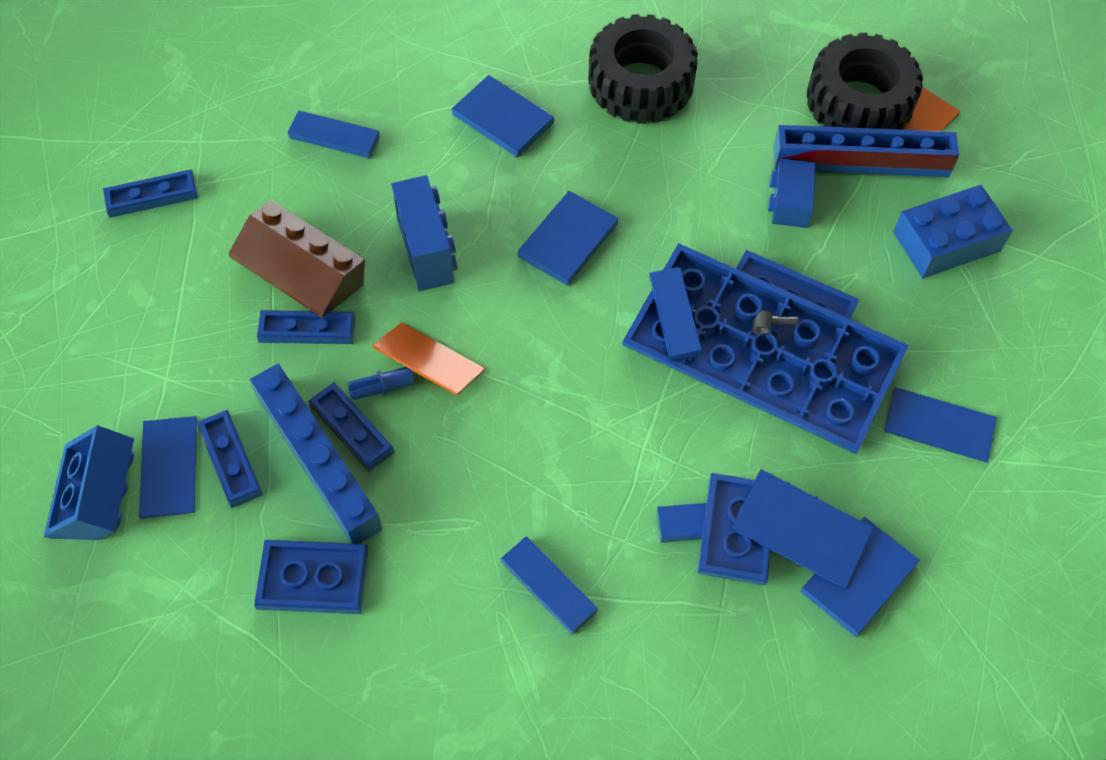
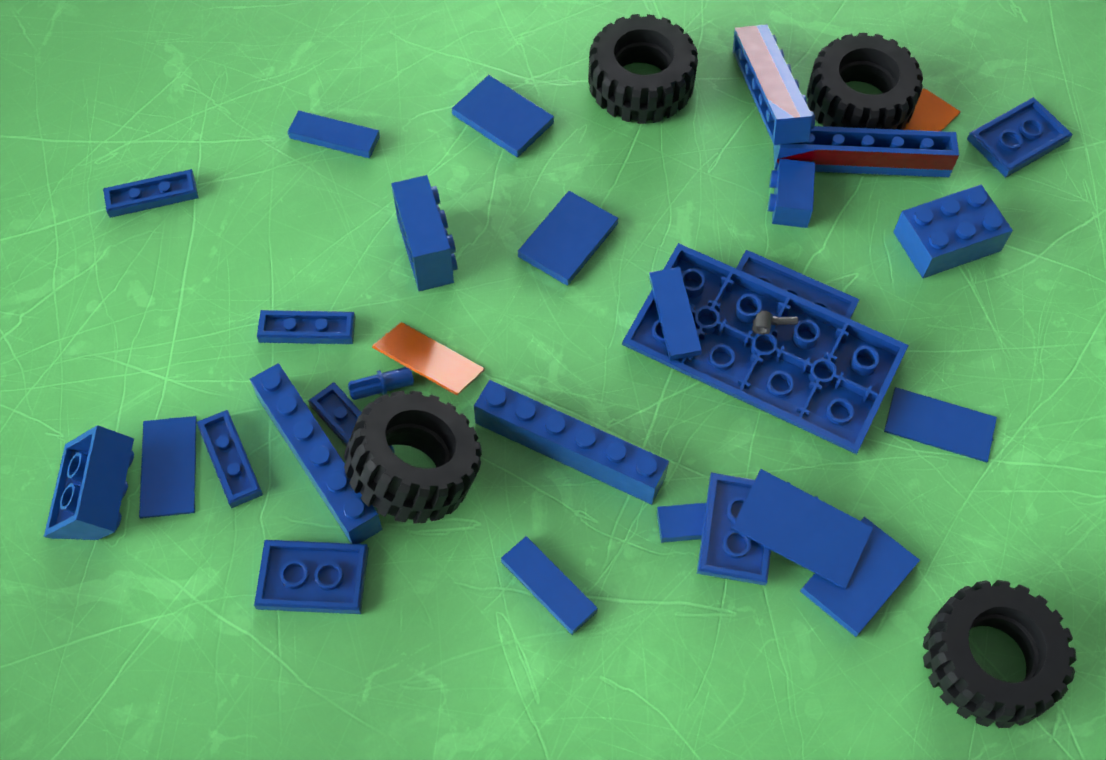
(298, 259): reddish brown slope -> none
(398, 486): none -> black tyre
(571, 441): none -> blue brick
(772, 85): none -> blue brick
(1019, 137): none -> blue tile
(1028, 624): none -> black tyre

